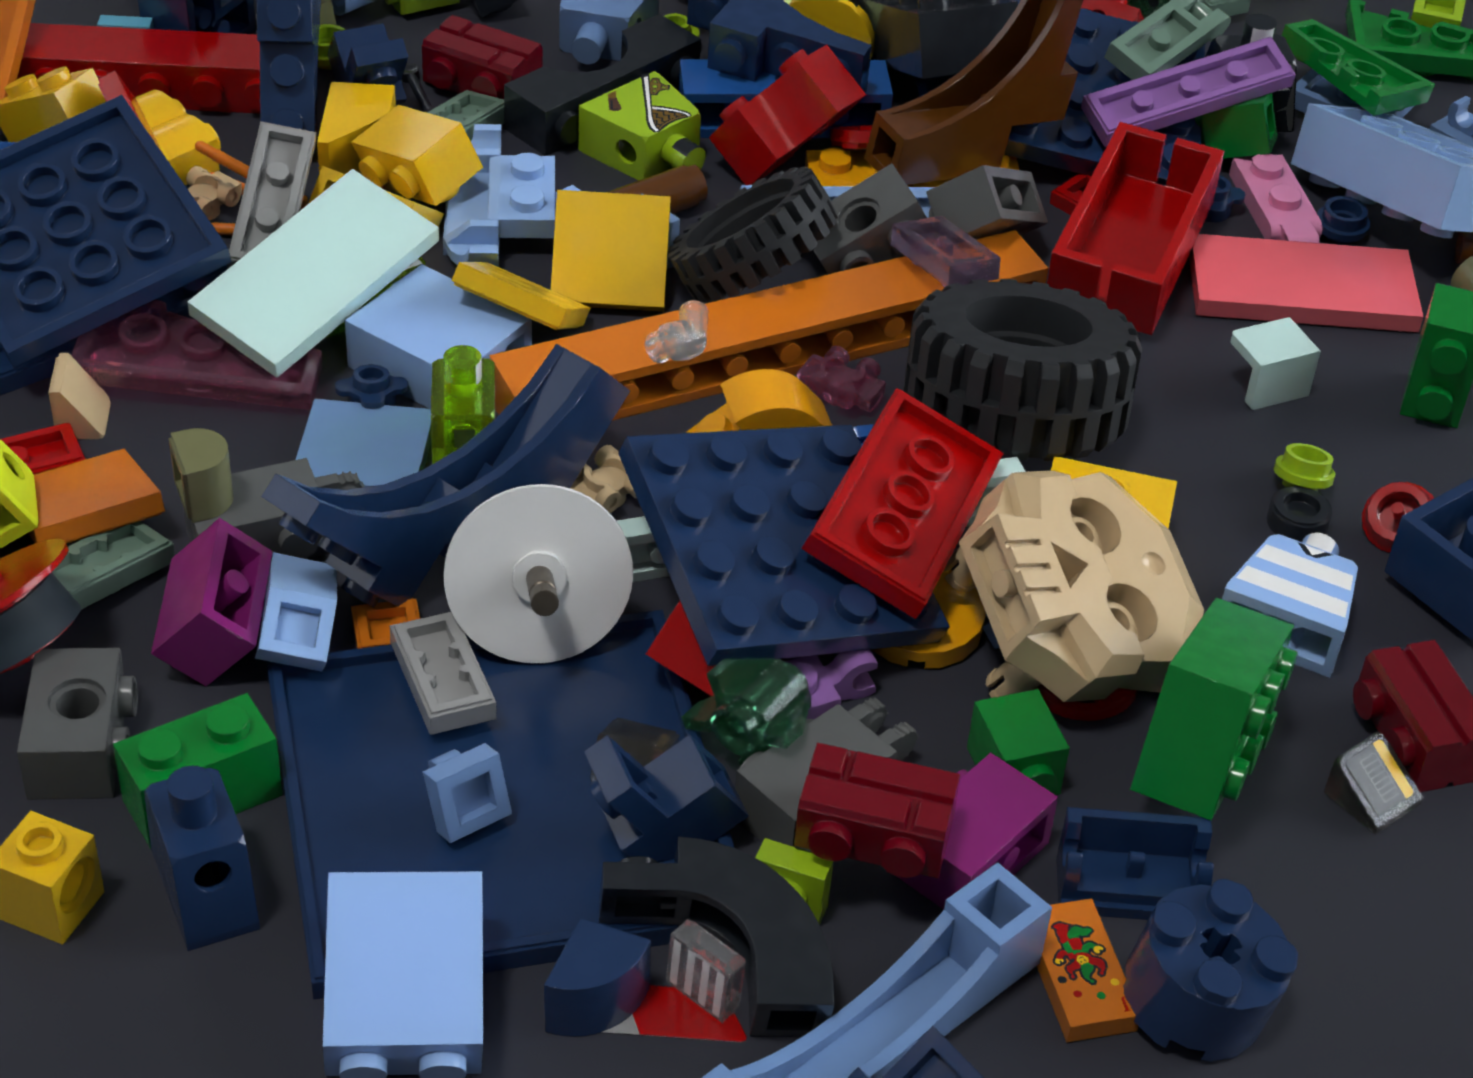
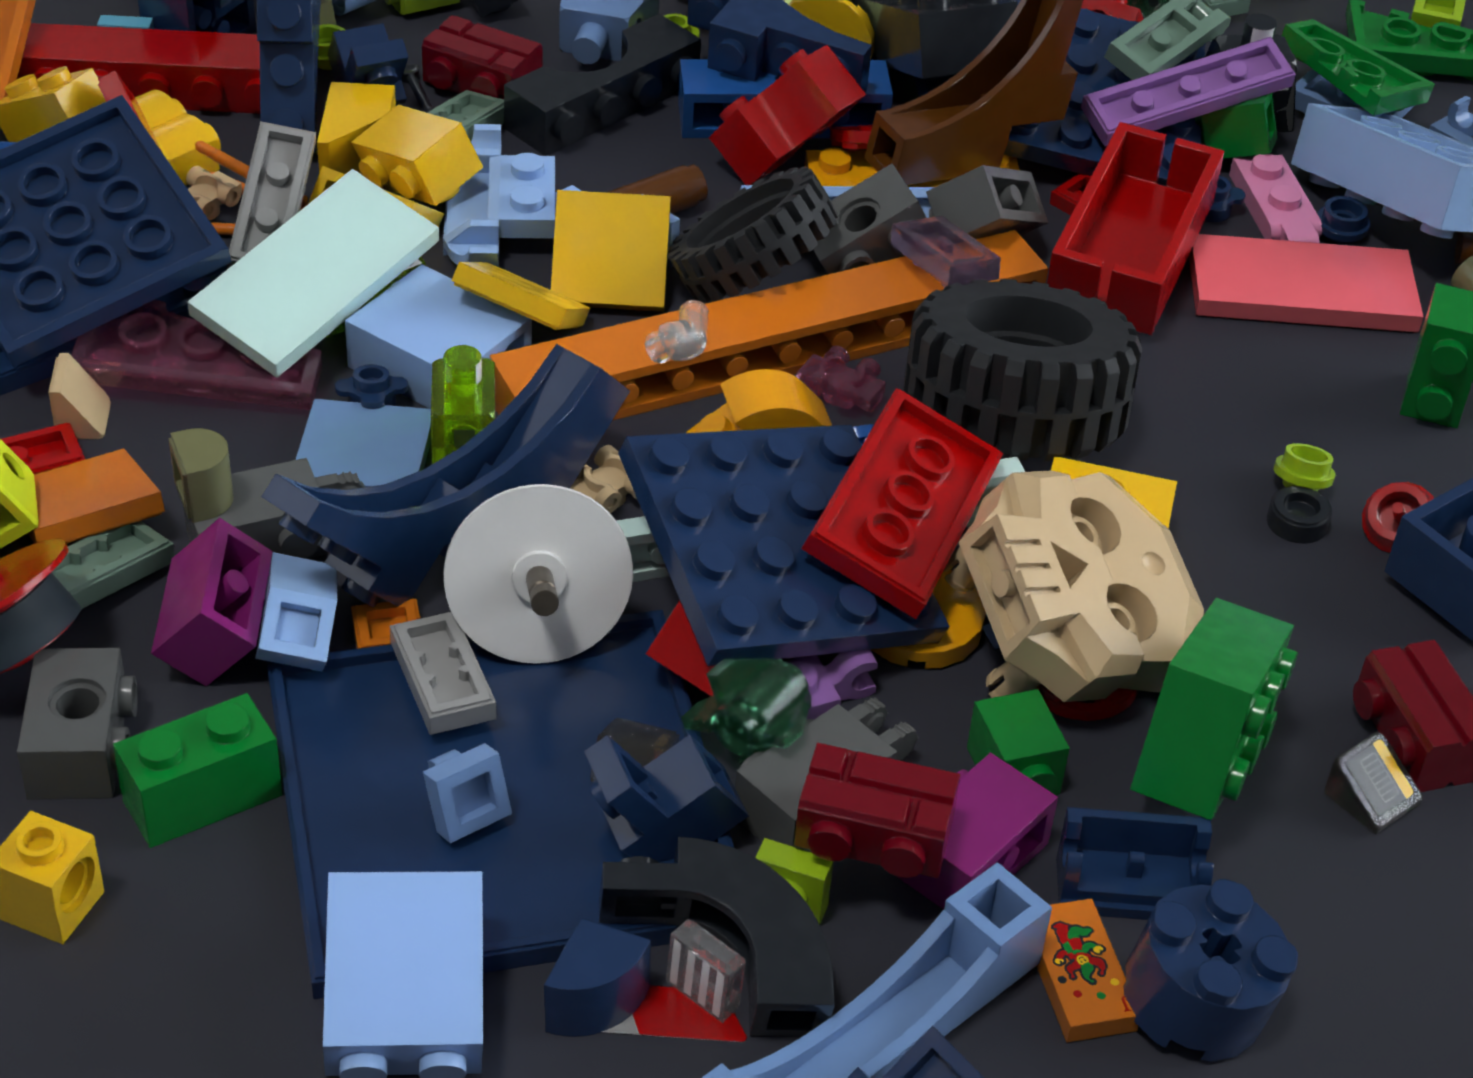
(188, 828): dark blue torso -> none
(642, 128): lime torso -> none
(1280, 361): light aqua panel -> none
(1304, 587): light blue torso -> none

